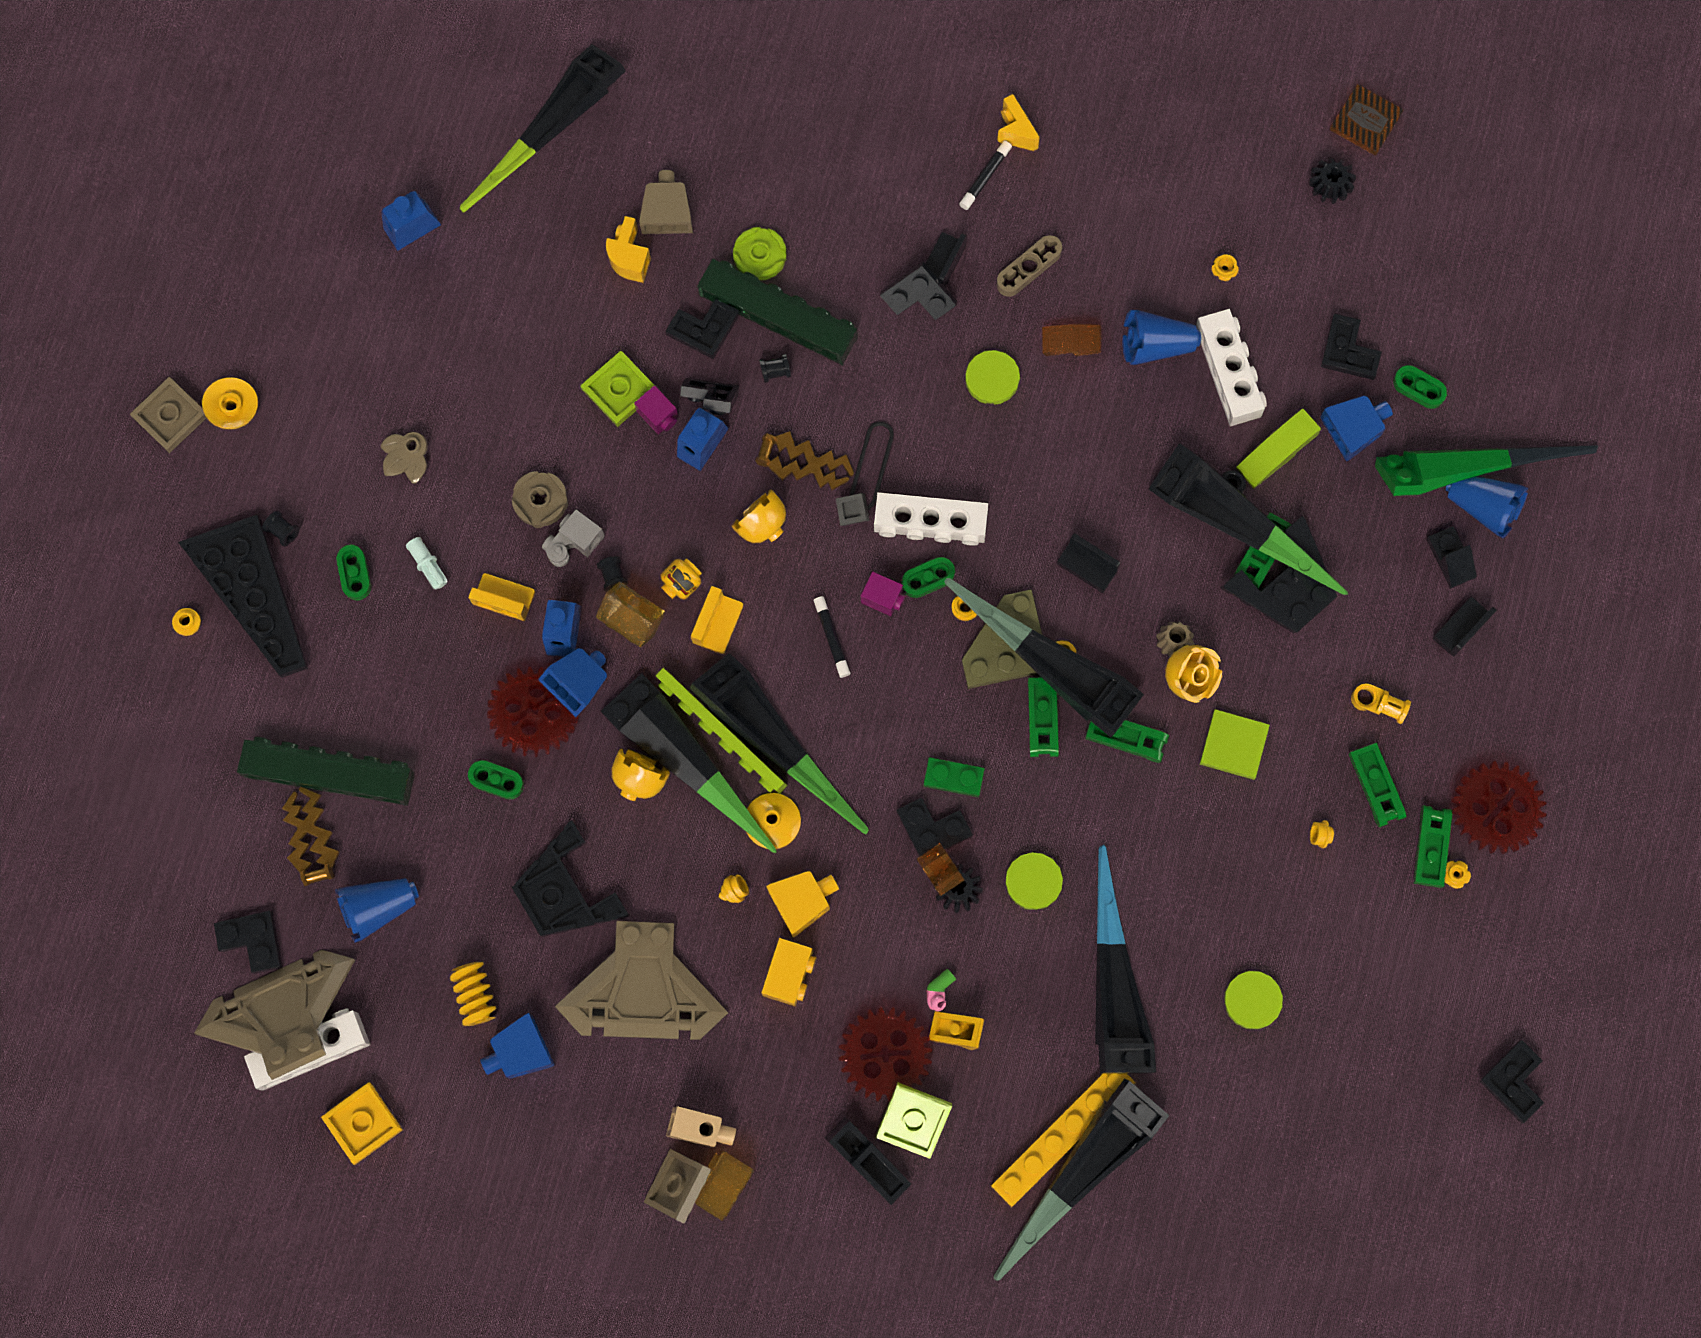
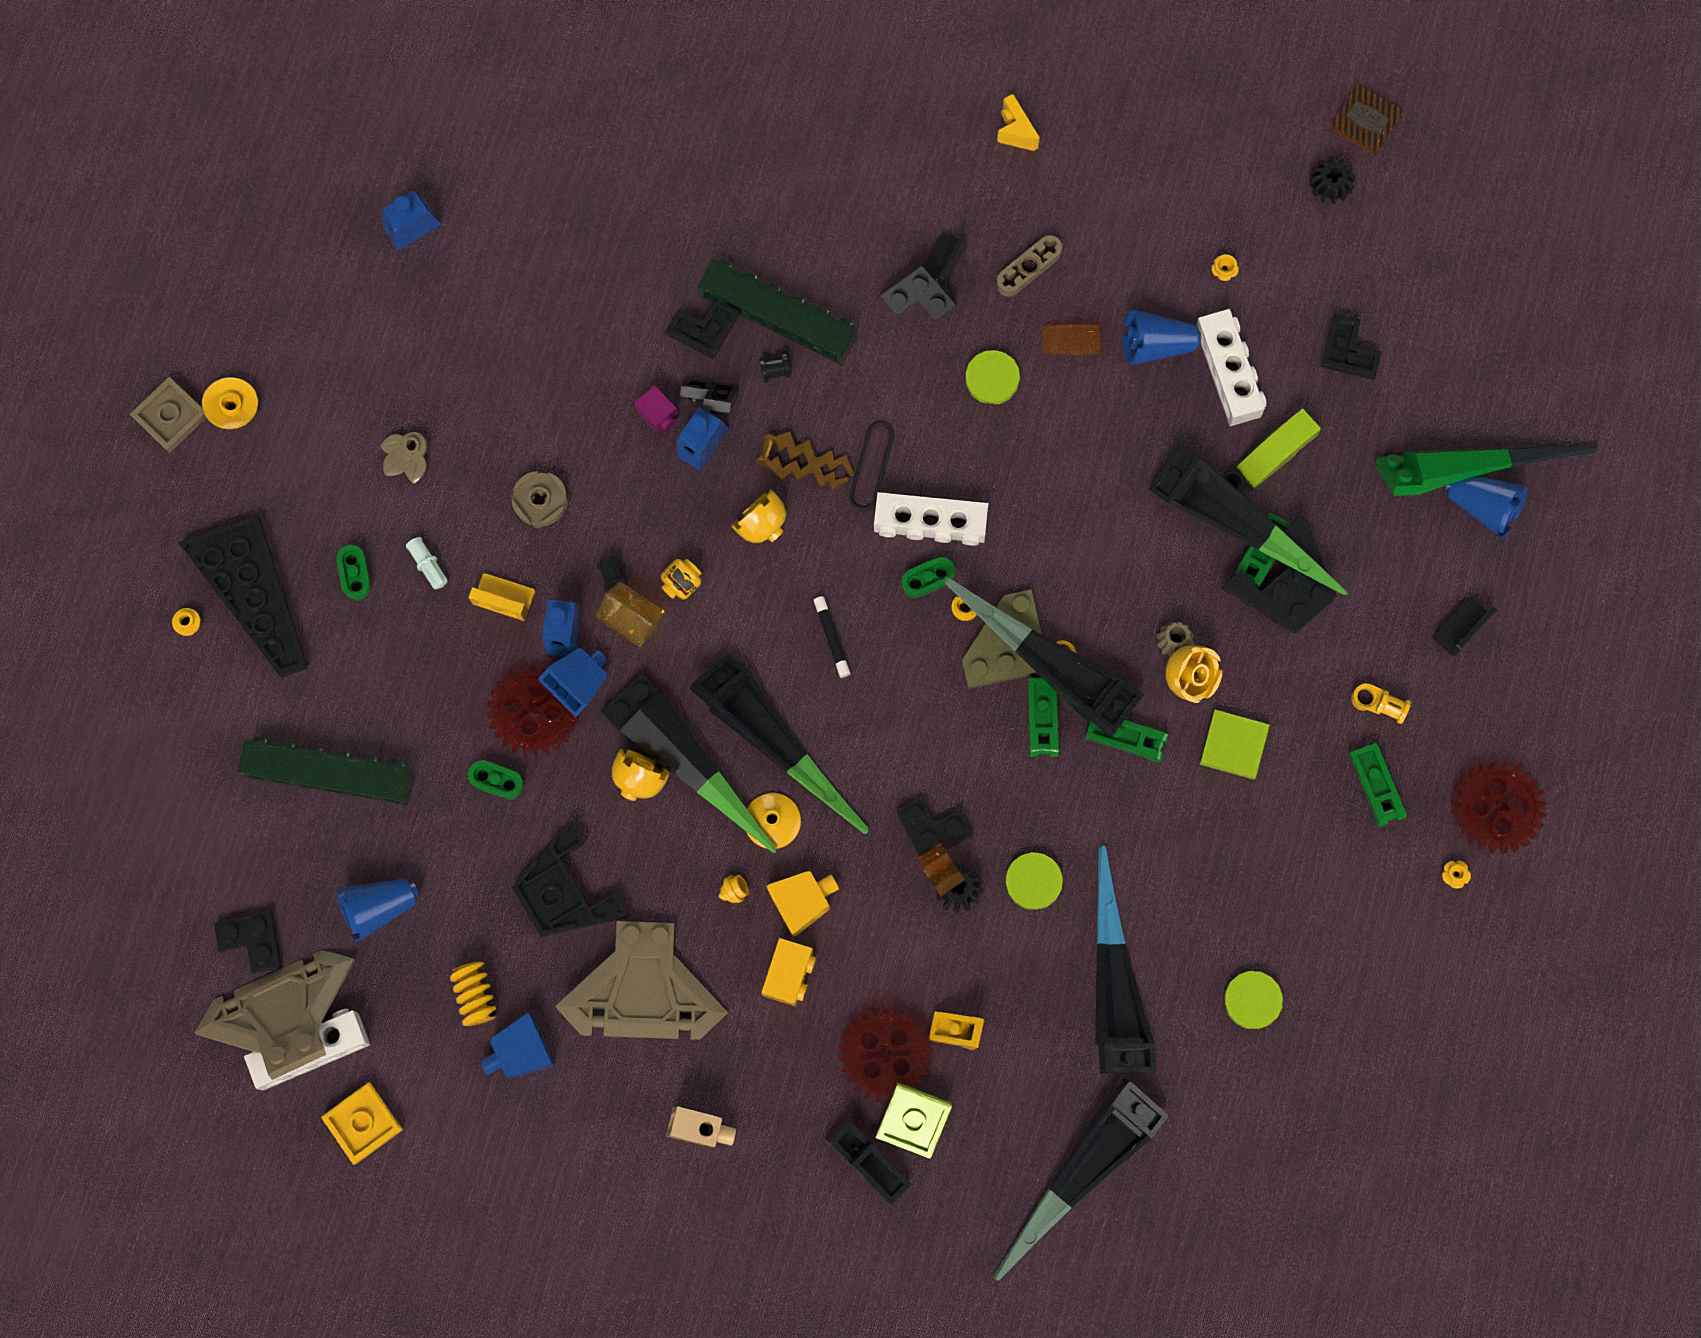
(280, 528): black bush -> none
(308, 826): pearl gold piece -> none
(574, 532): light grey brick -> none
(576, 92): black plate -> none
(617, 388): lime plate -> none
(625, 258): yellow brick -> none
(665, 207): dark tan torso -> none
(677, 1186): dark tan plate -> none
(716, 621): yellow panel -> none
(723, 1185): clear yellow brick -> none
(728, 741): lime plate -> none
(760, 253): lime tile -> none
(852, 509): dark grey plate -> none
(883, 594): magenta brick -> none
(936, 990): arm -> none
(954, 777): green plate -> none
(985, 175): black bar -> none
(1056, 1140): yellow plate -> none
(1089, 563): black panel -> none
(1321, 834): yellow plate -> none
(1355, 424): blue torso -> none
(1420, 385): green plate -> none
(1432, 847): green plate -> none
(1452, 557): black slope -> none
(1507, 1083): black plate -> none

